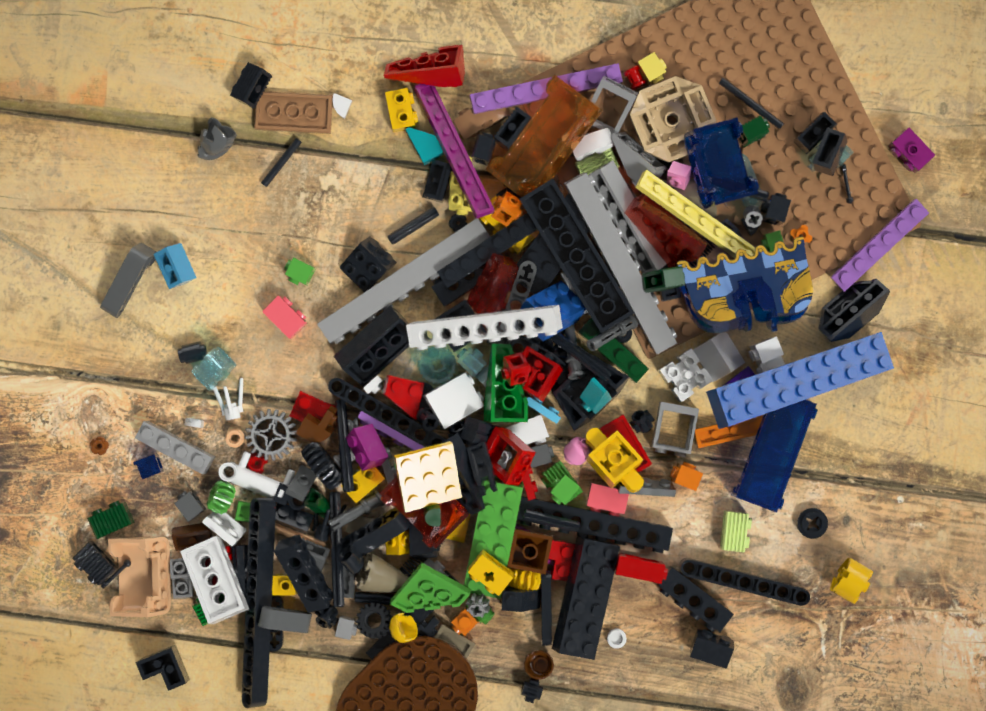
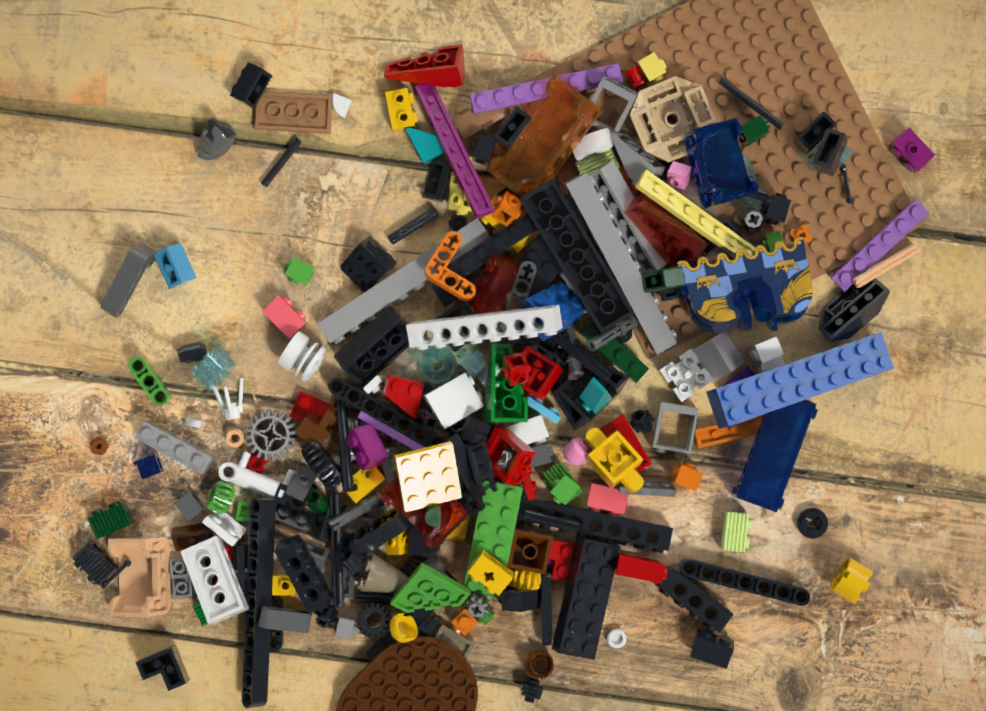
(141, 376): none -> bright green beam
(302, 357): none -> white wheel
(443, 272): none -> orange beam
(885, 265): none -> light nougat axle

